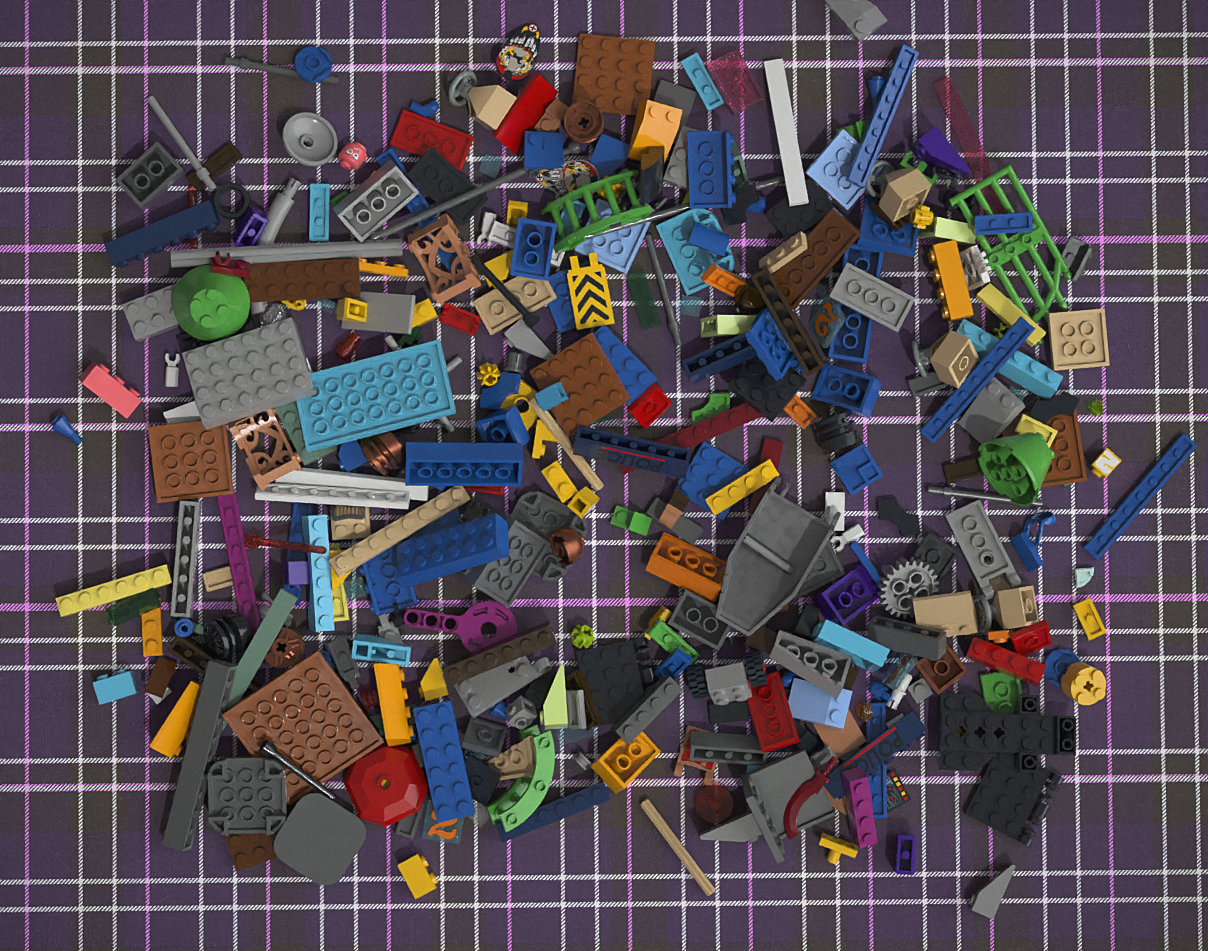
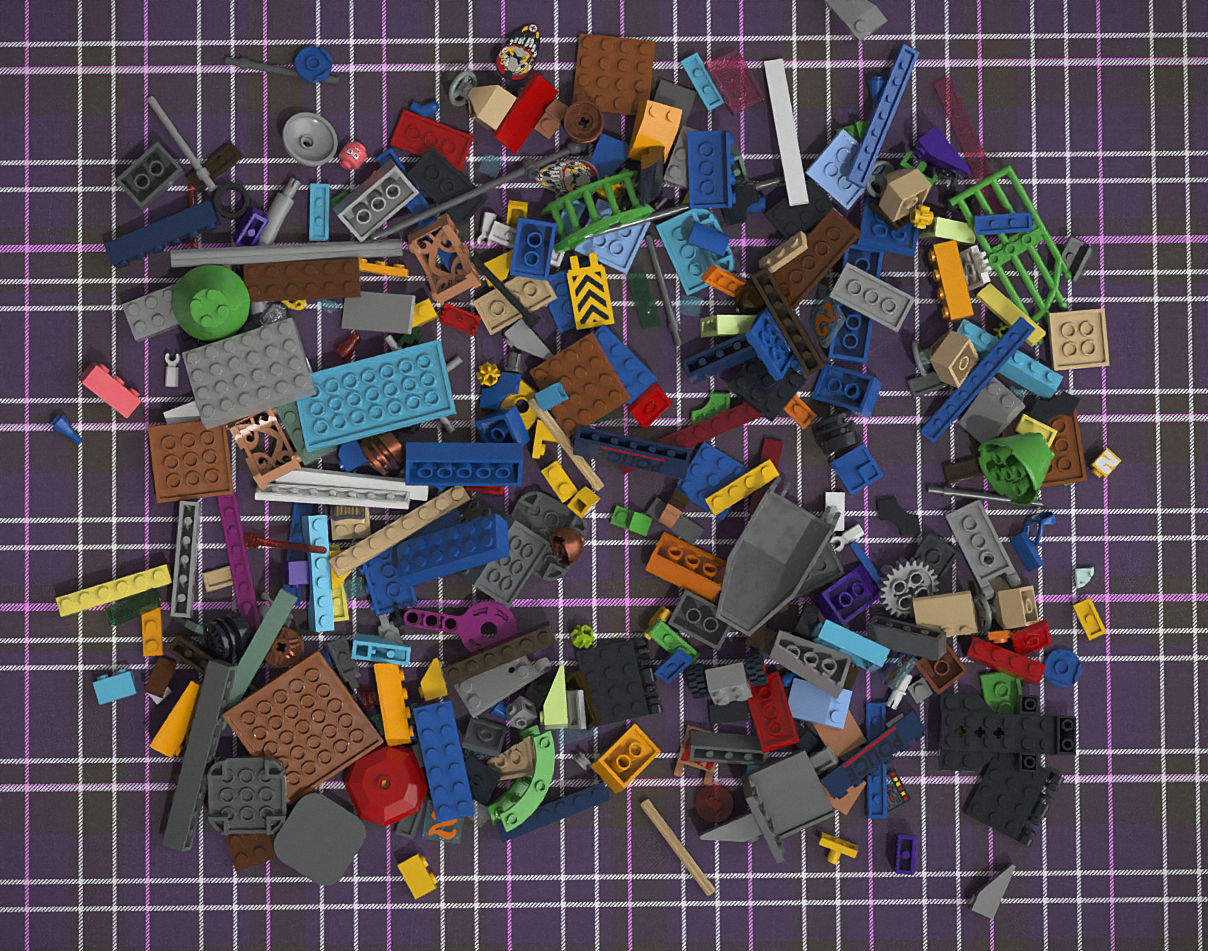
(182, 627): blue cone -> none
(230, 267): dark red plate -> none
(268, 749): black piece -> none
(351, 310): yellow slope -> none
(543, 150): blue plate -> none
(646, 709): dark grey brick -> none
(768, 554): light grey bar -> none
(802, 794): dark red sword -> none
(859, 807): magenta brick -> none
(864, 712): clear orange tile -> none
(880, 691): blue cylinder -> none
(1083, 683): yellow brick -> none
(1096, 408): clear neon green hinge -> none
(1140, 496): blue tile -> none

